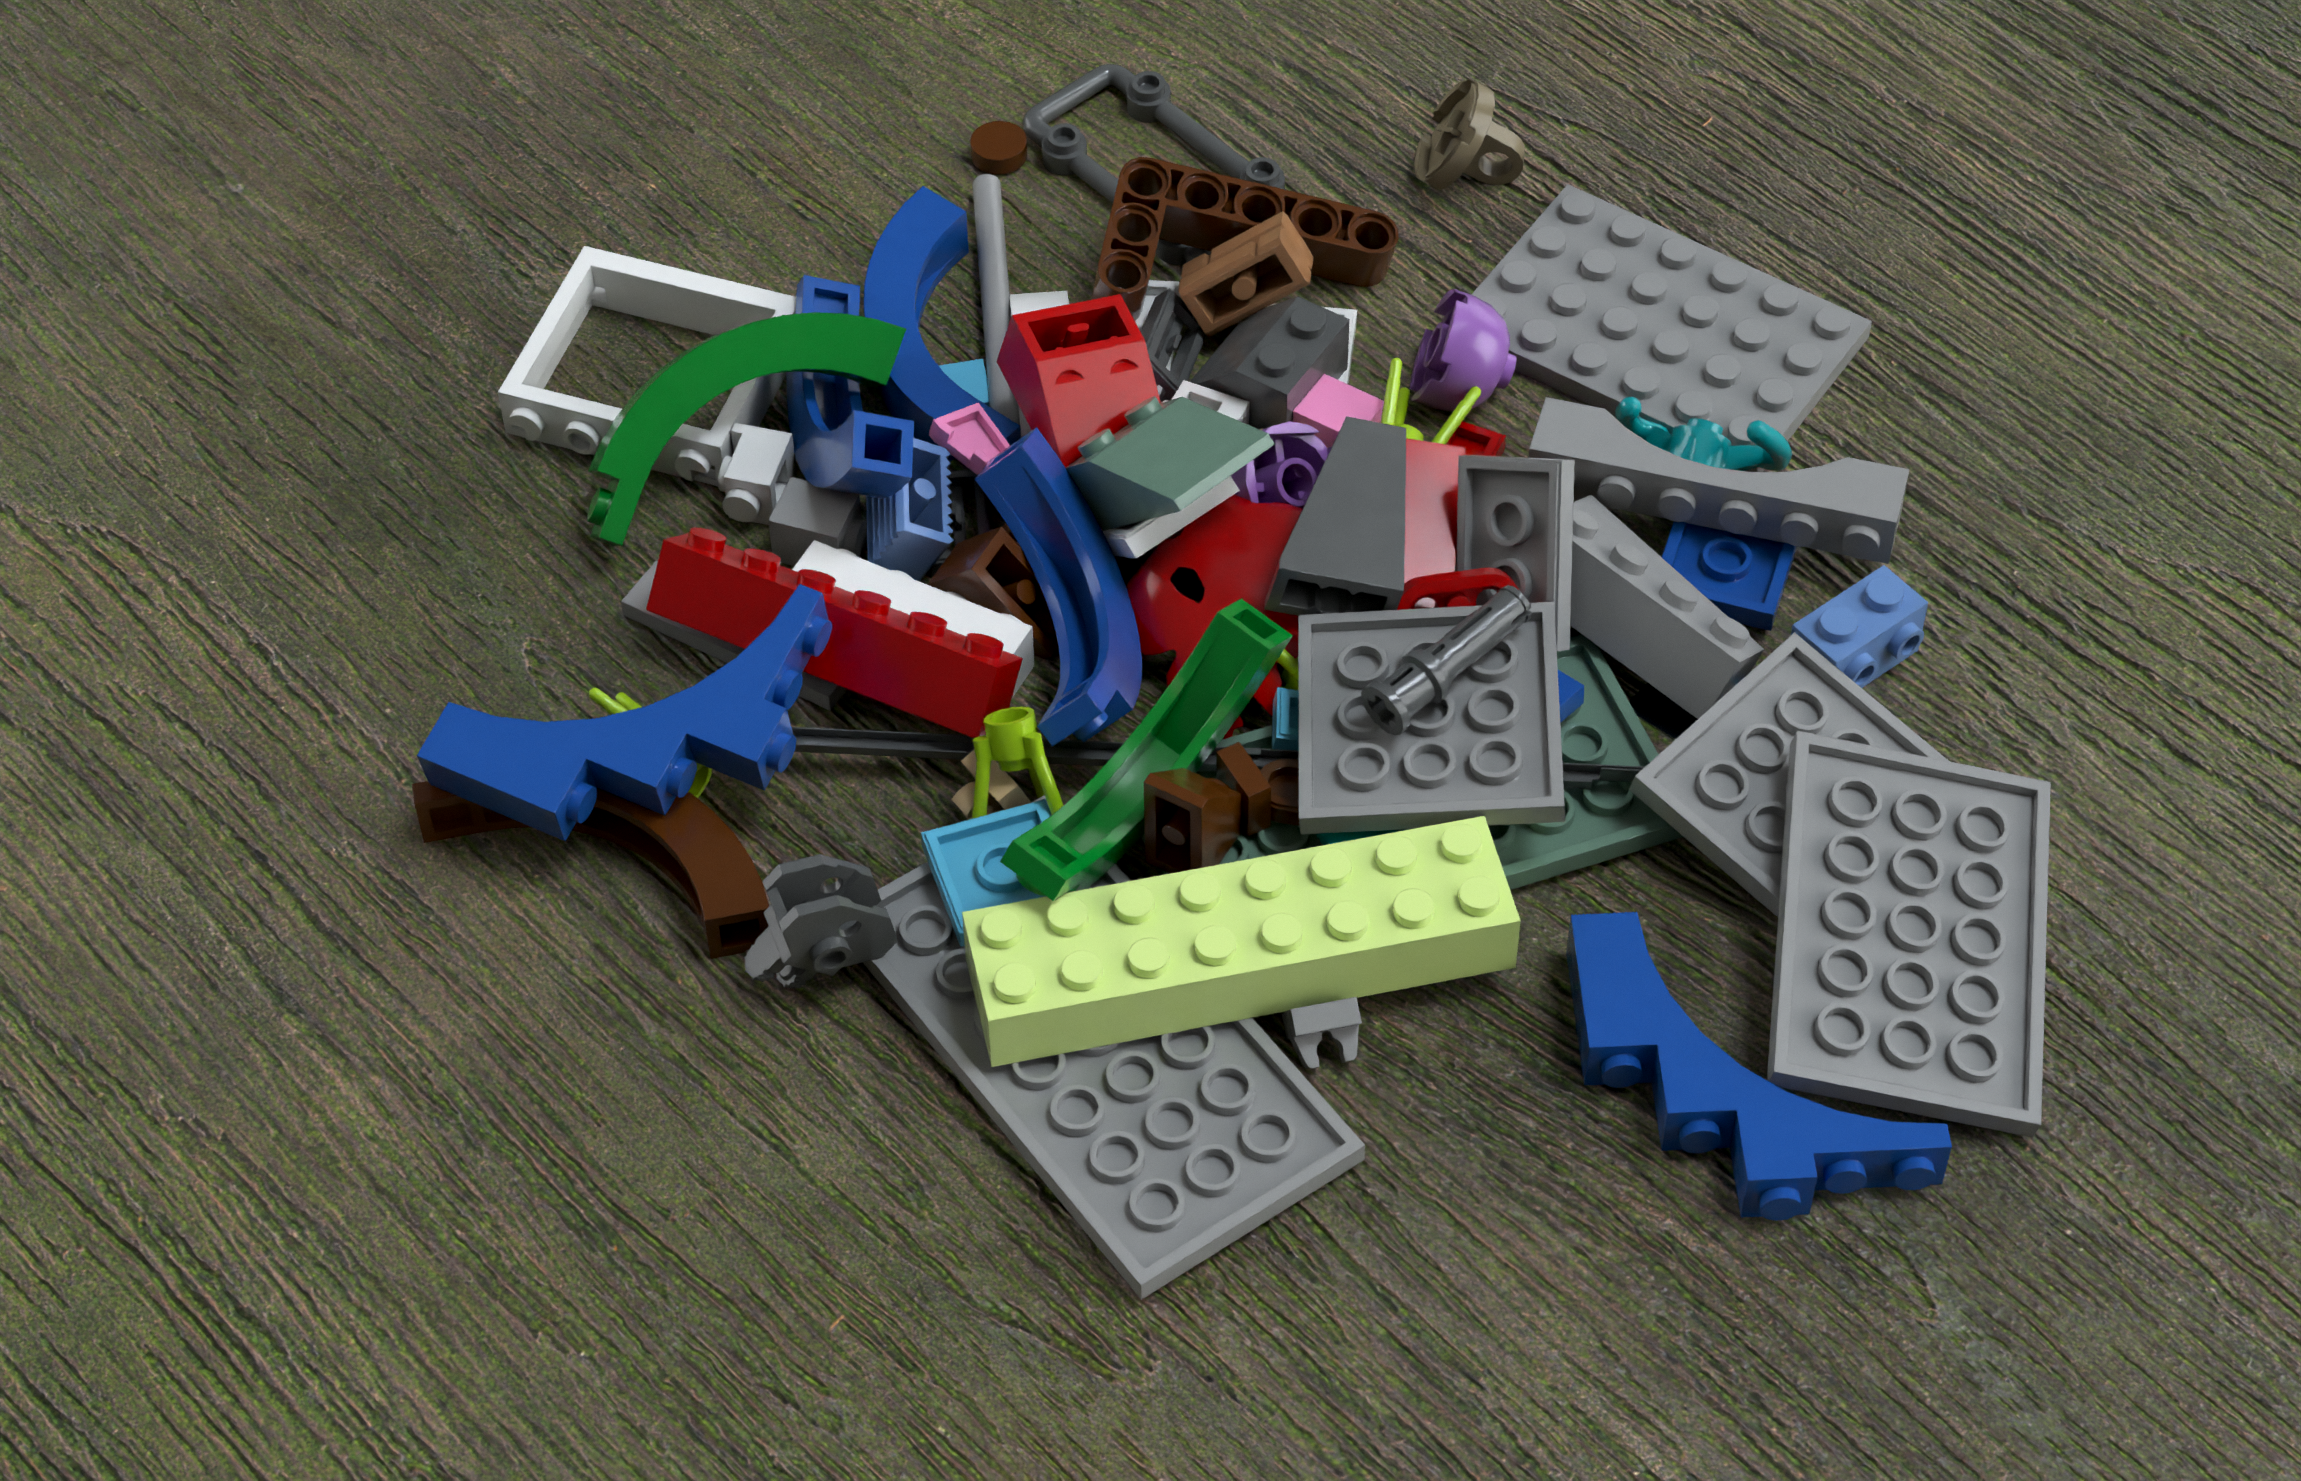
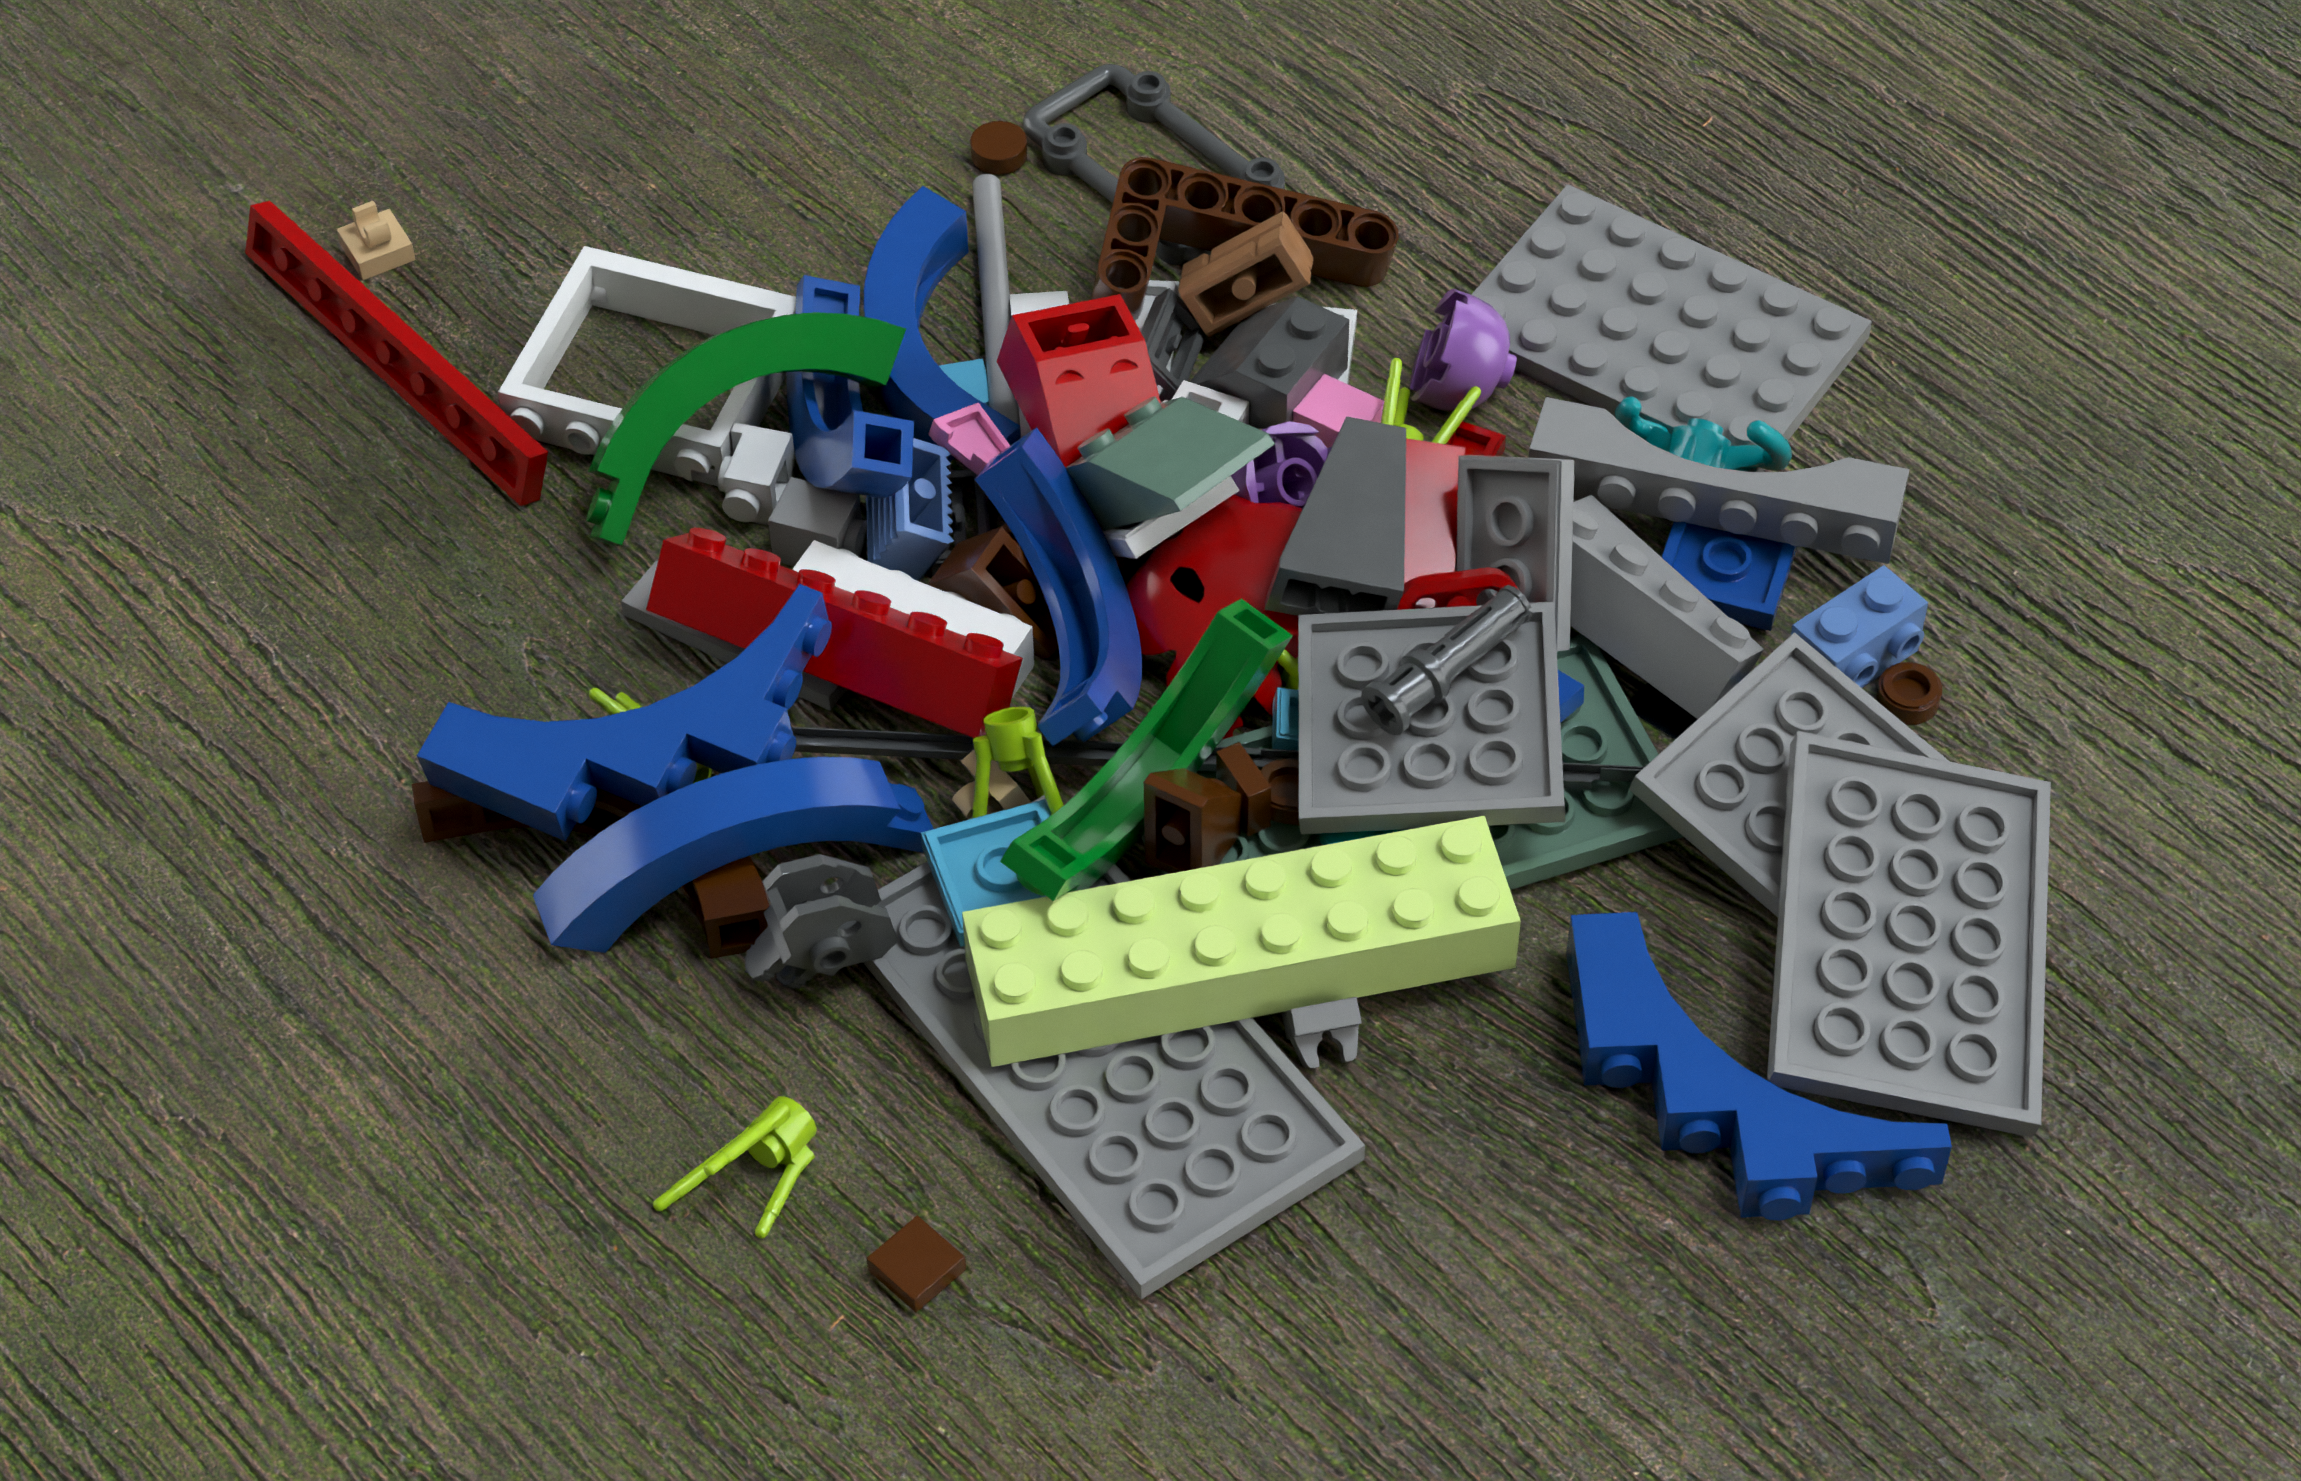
(375, 241): none -> tan tile
(397, 353): none -> red plate
(713, 824): none -> blue arch
(771, 1139): none -> lime plant
(916, 1263): none -> reddish brown tile
(1462, 139): dark tan tile -> none
(1910, 692): none -> reddish brown tile

